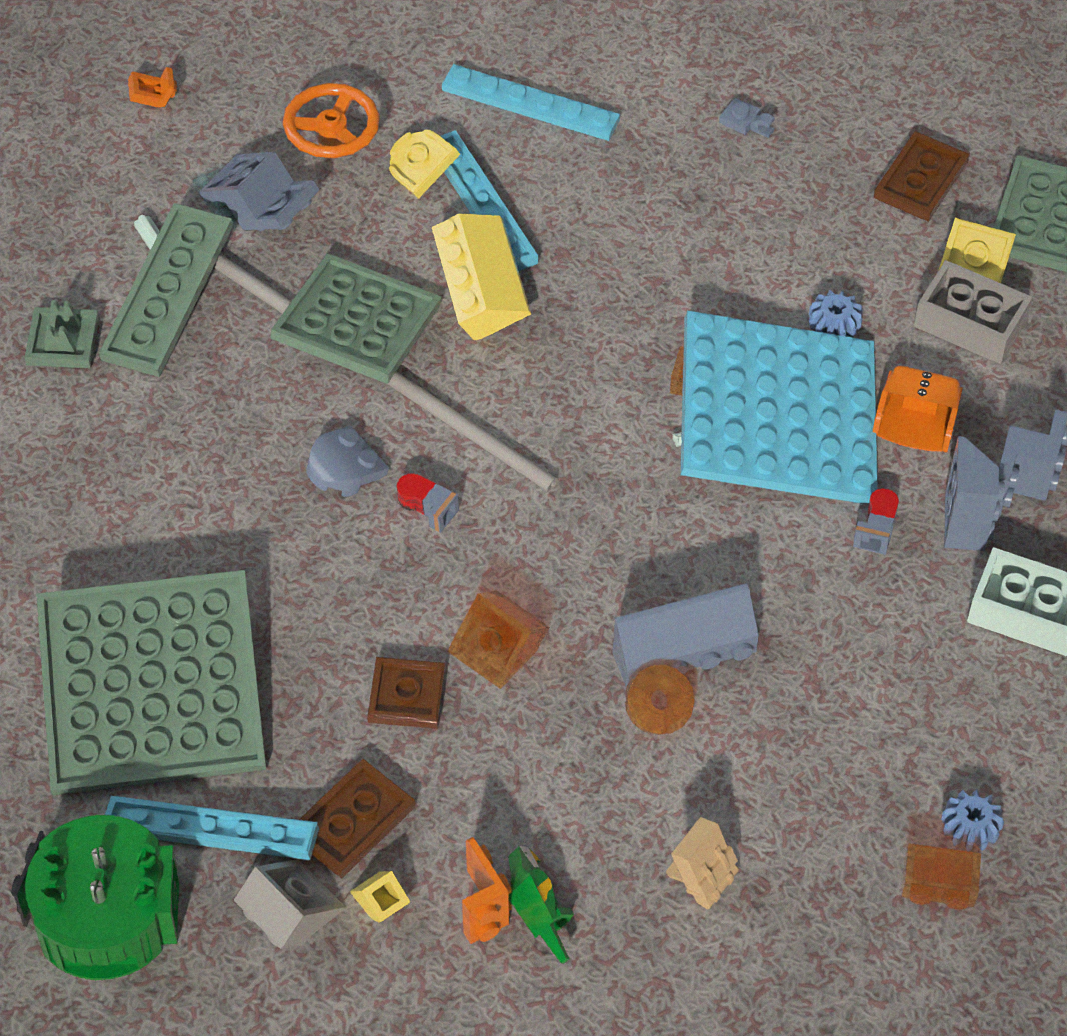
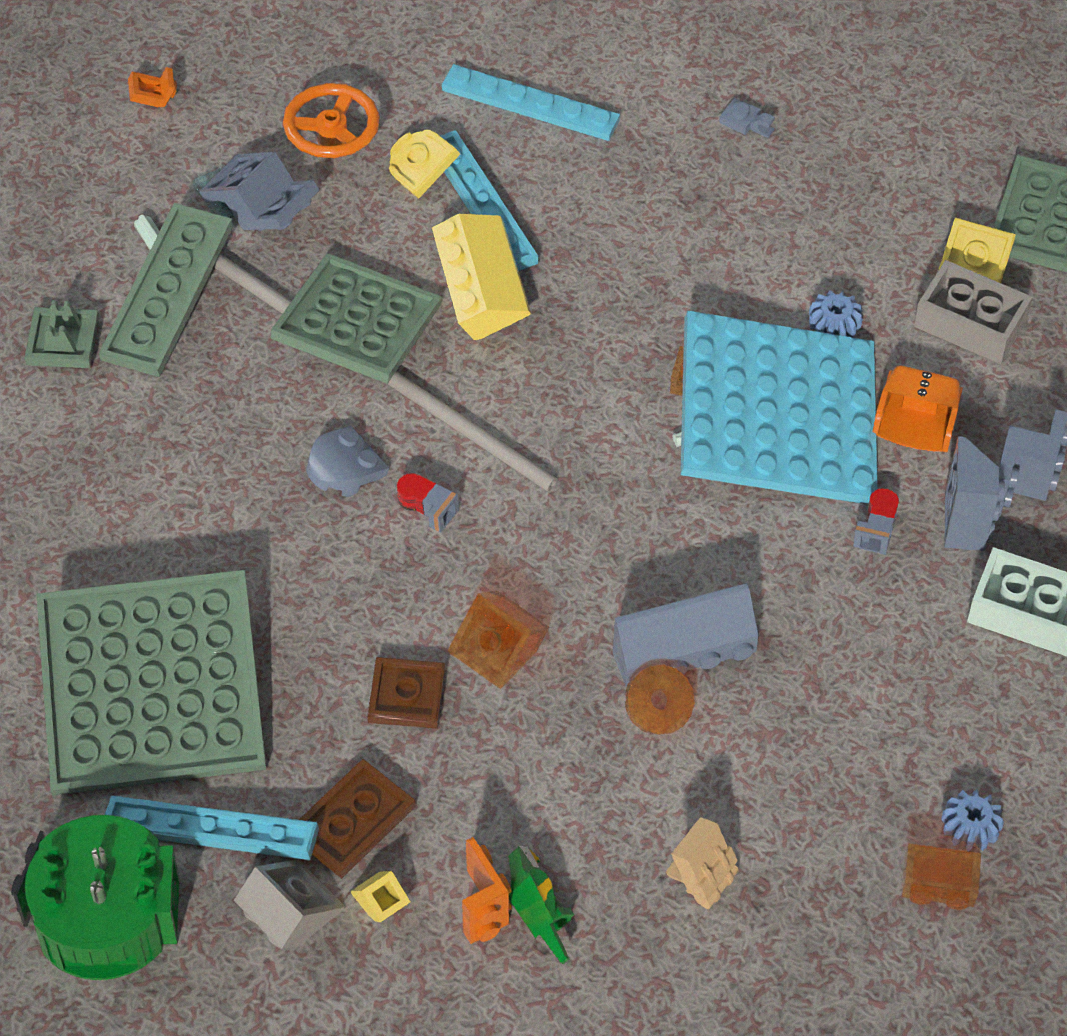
(921, 176): reddish brown plate -> none

